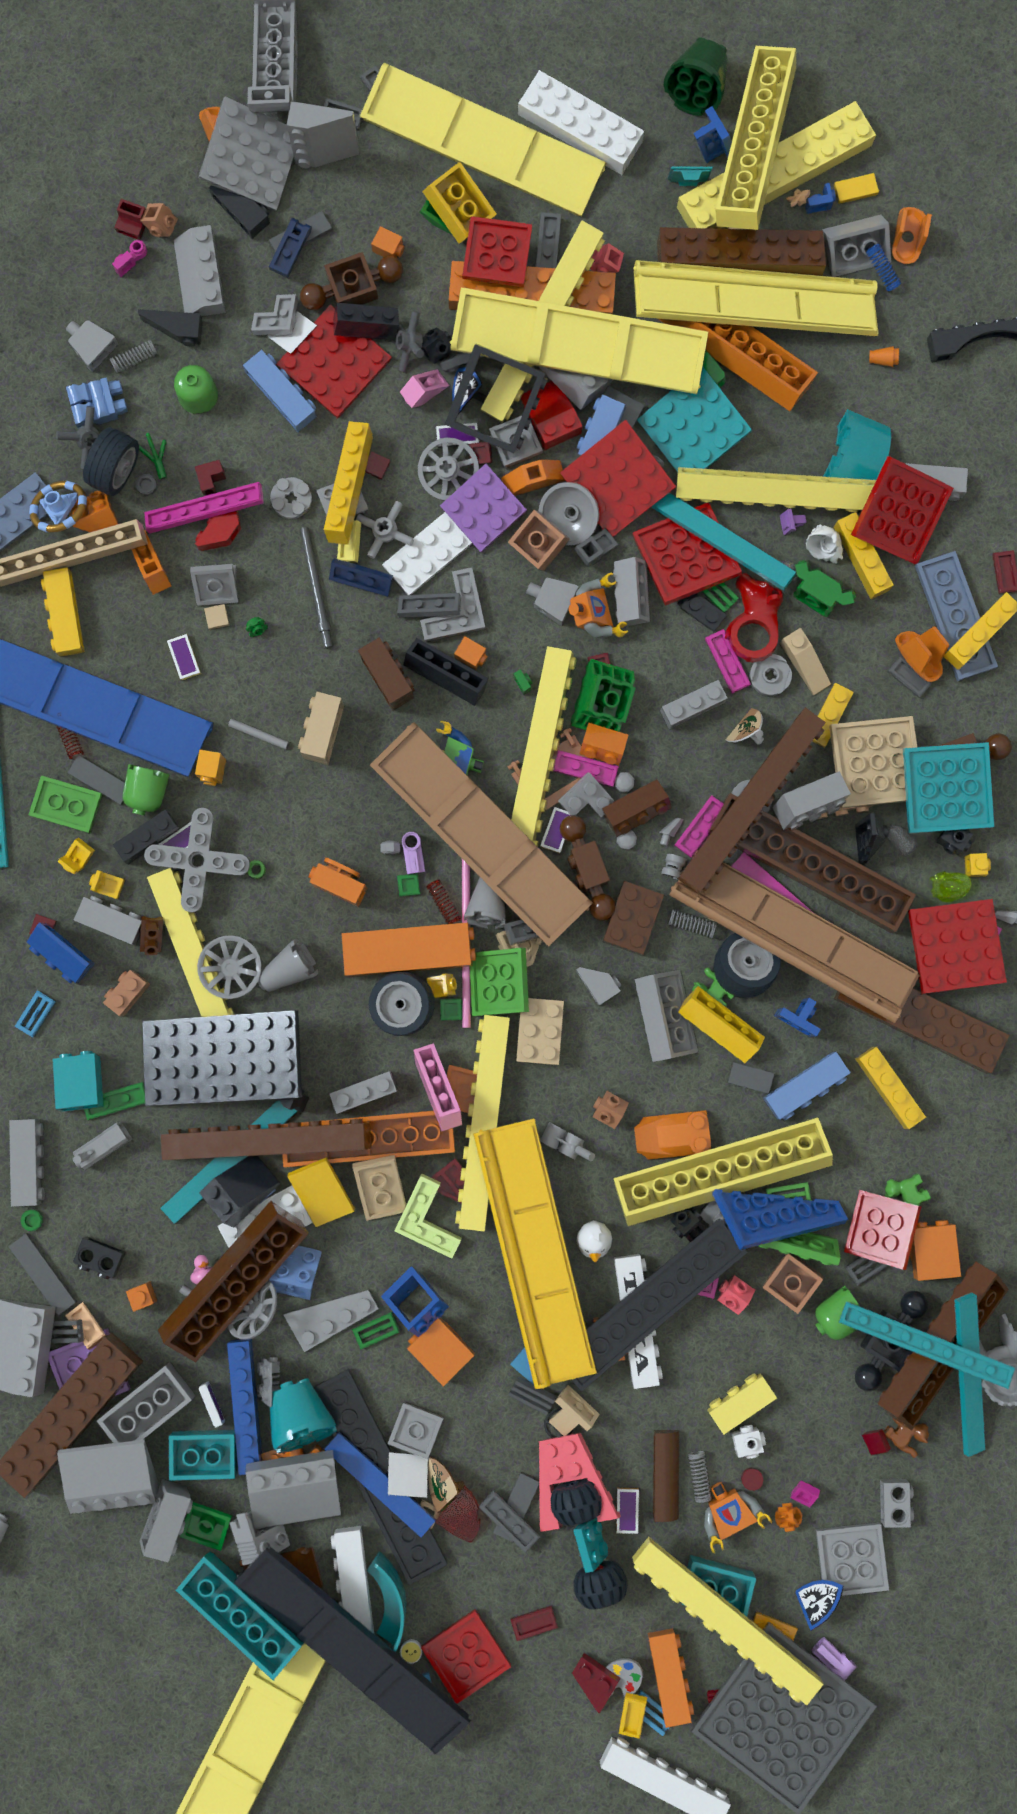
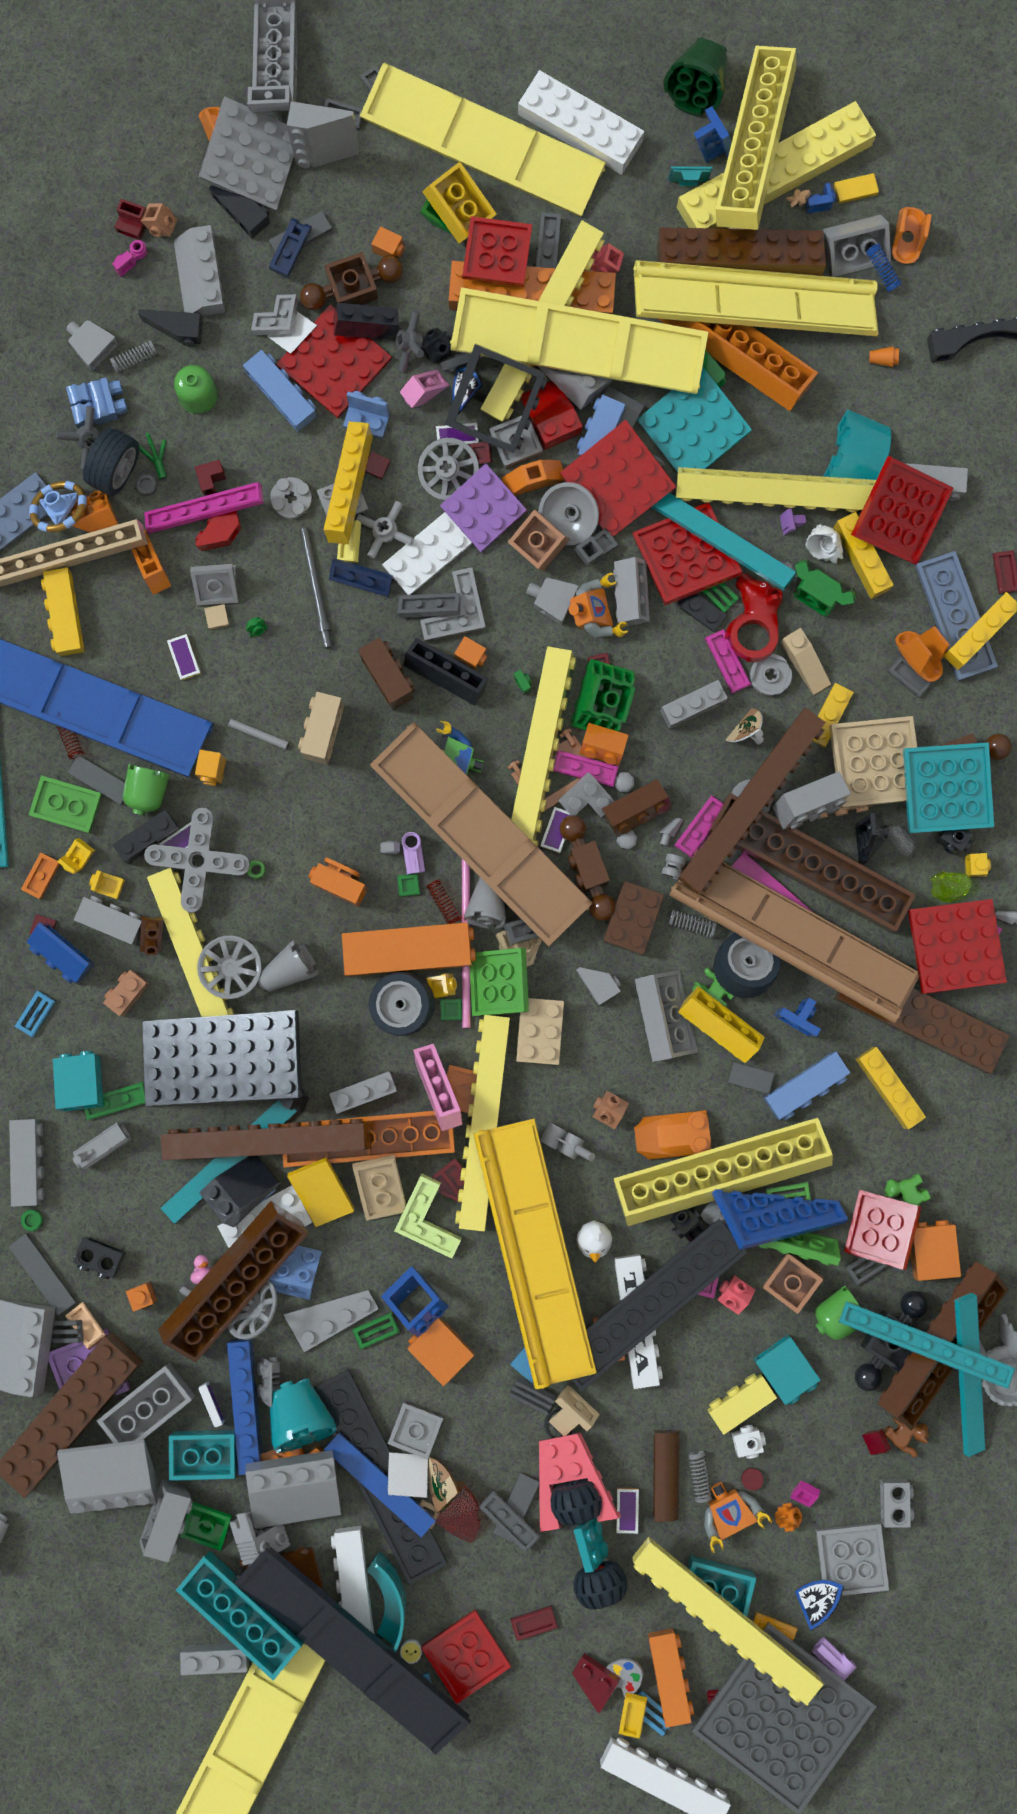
(40, 876): none -> orange plate
(212, 1659): none -> light grey brick
(367, 410): none -> medium blue bracket
(787, 1370): none -> teal brick

